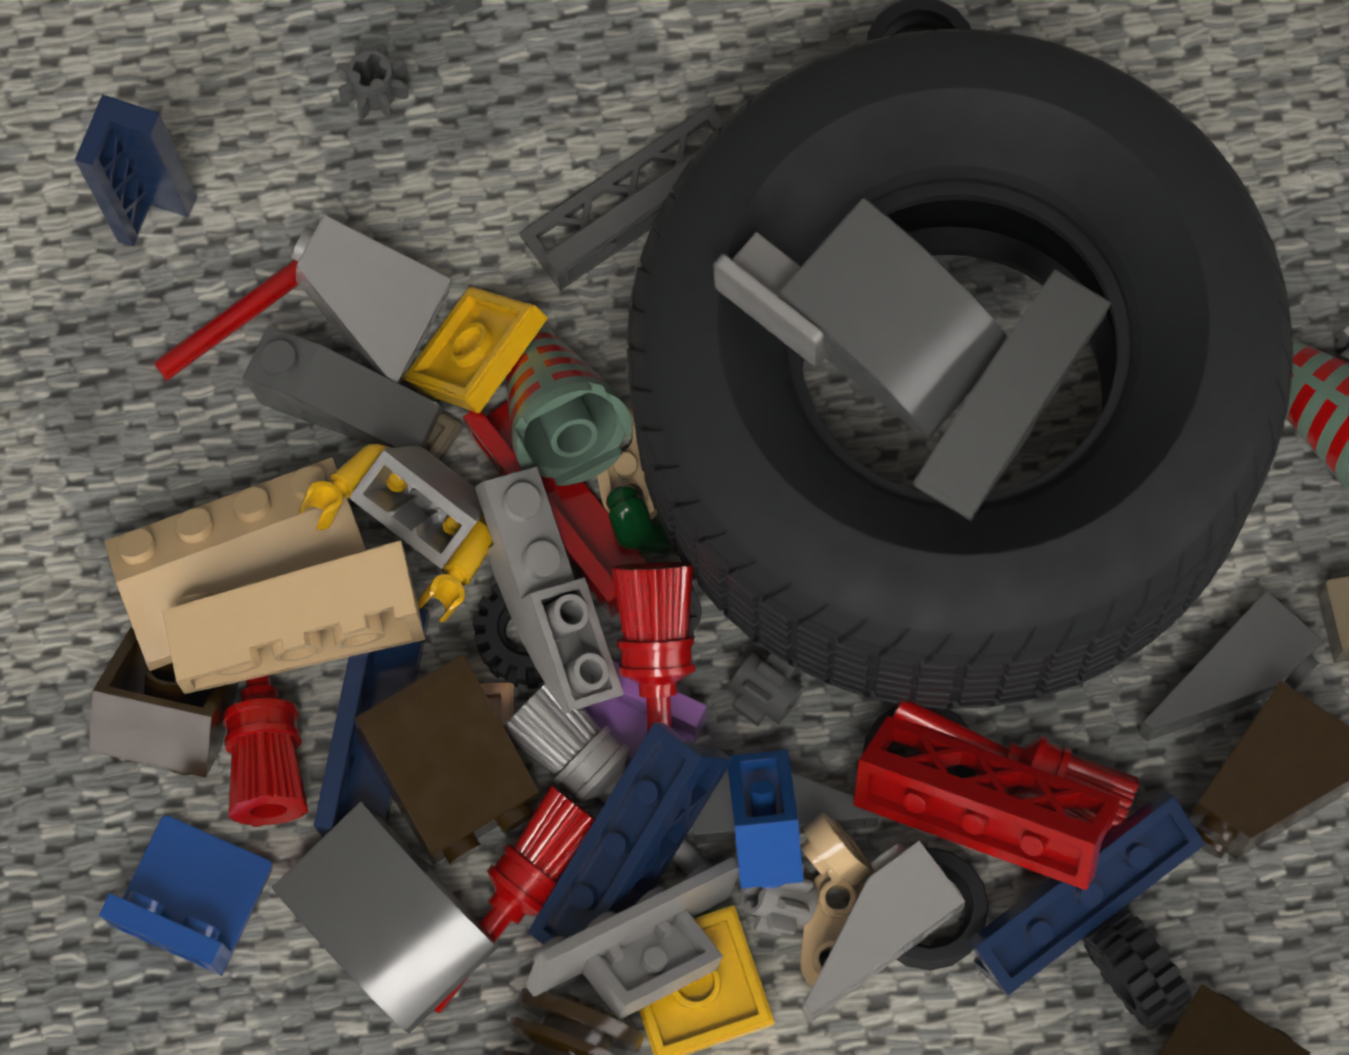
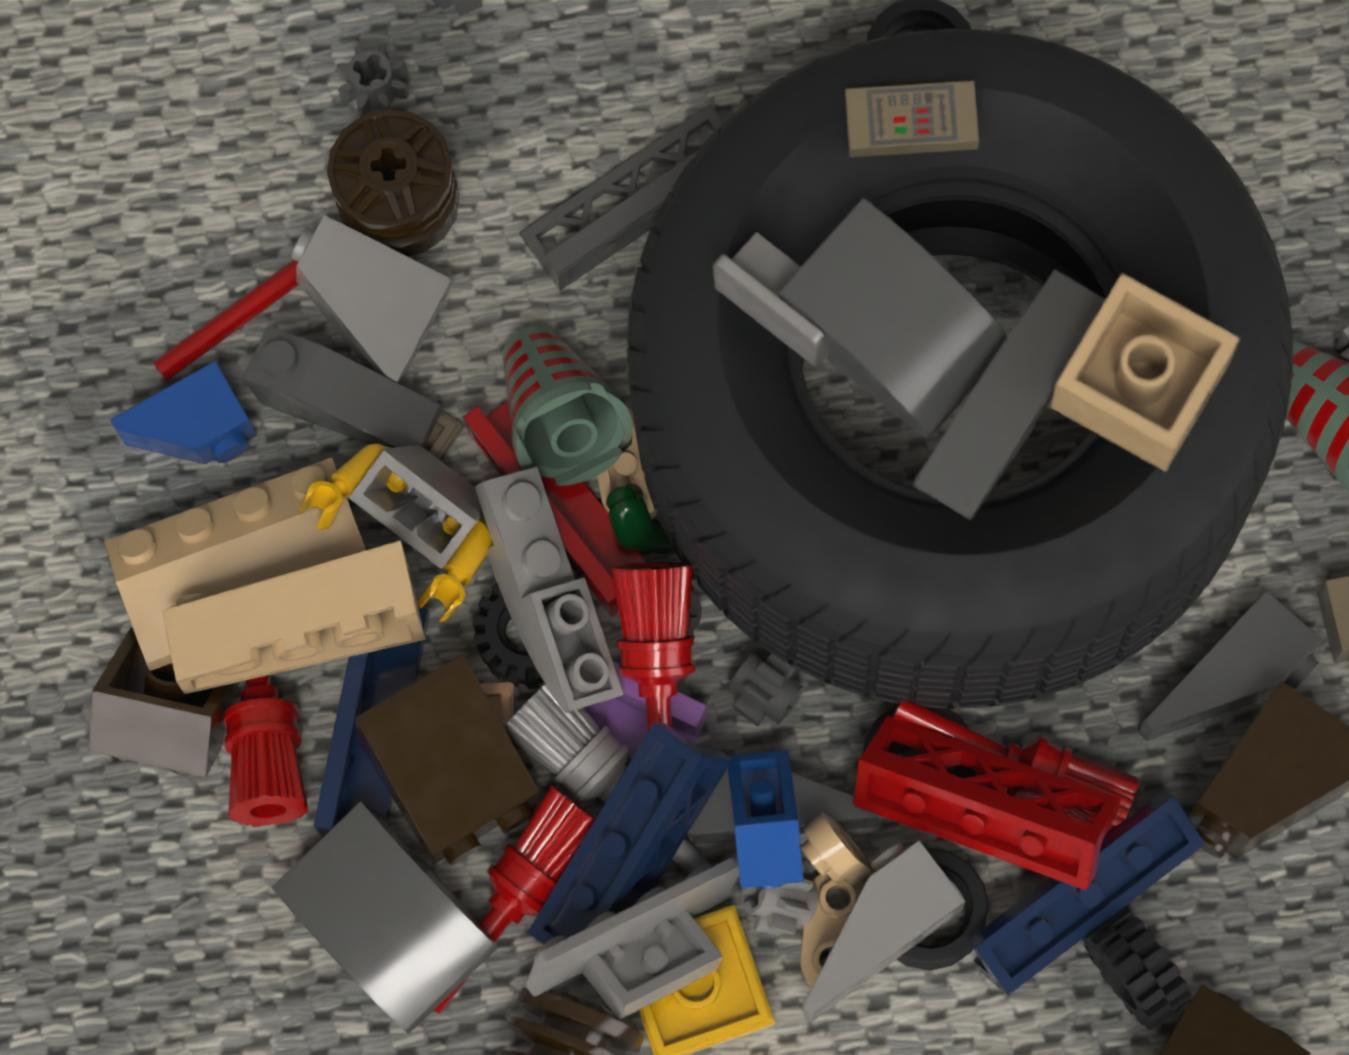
(132, 166): dark blue fence -> none
(189, 420): none -> blue slope
(190, 895): blue bracket -> none
(399, 213): none -> dark brown wheel
(475, 349): yellow plate -> none
(911, 119): none -> dark tan tile
(1143, 372): none -> tan brick

